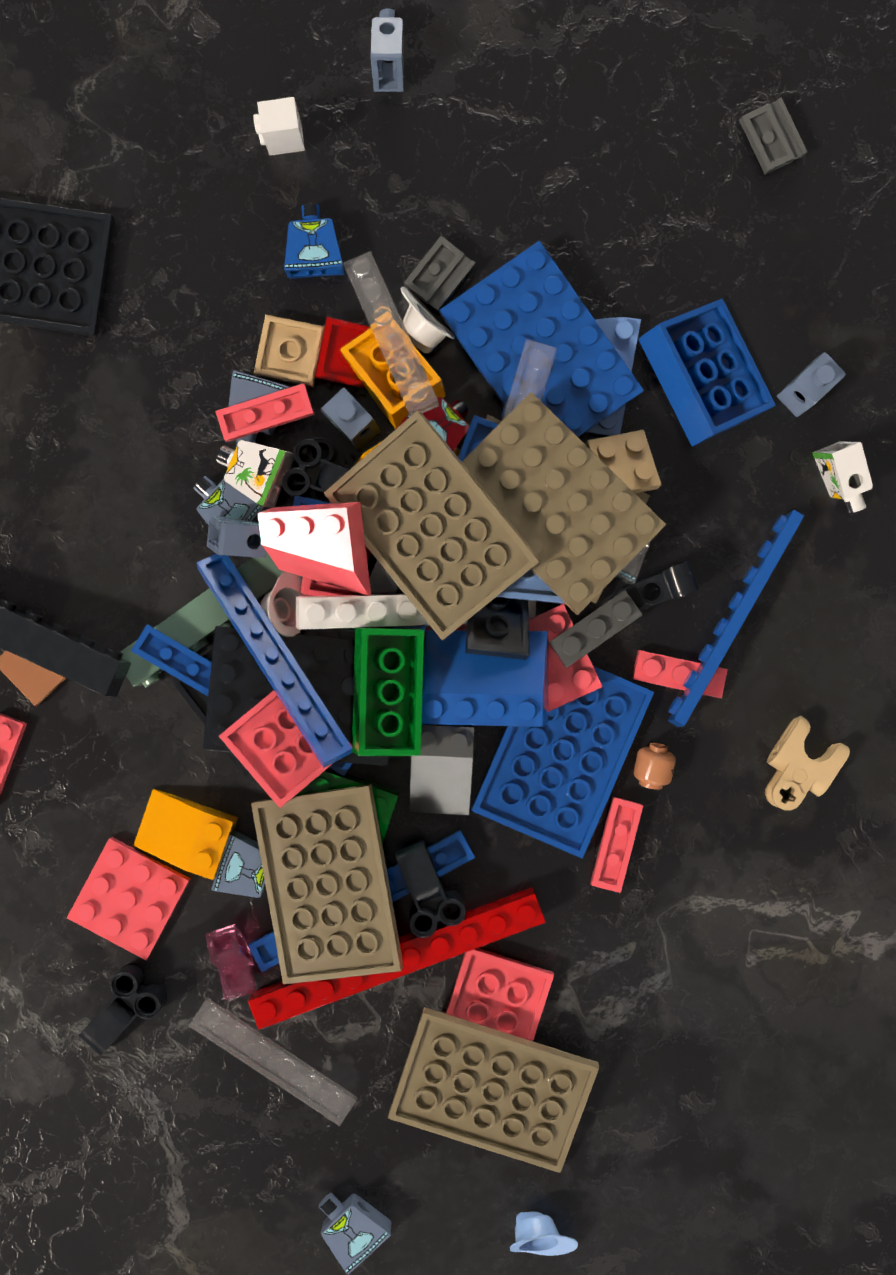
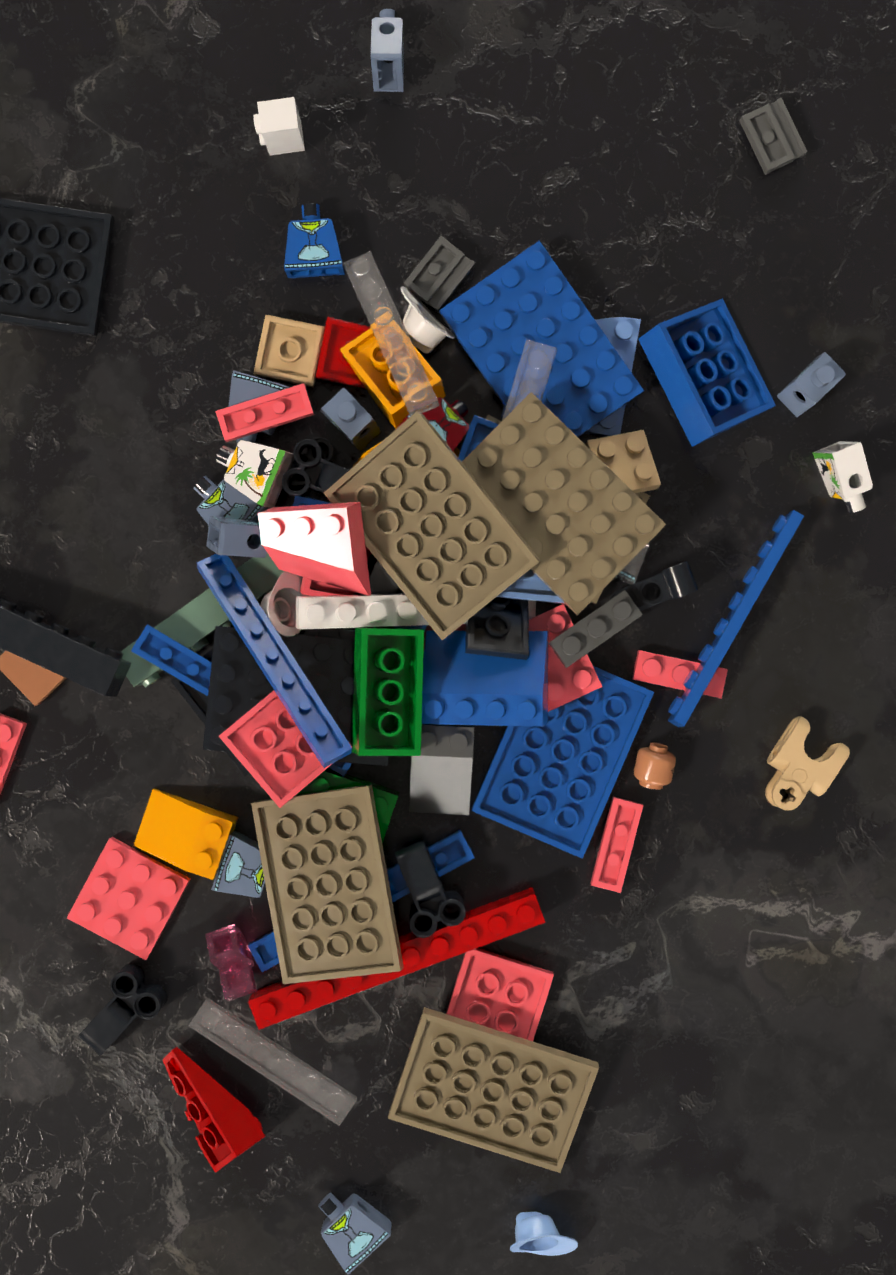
(222, 1120): none -> red wedge

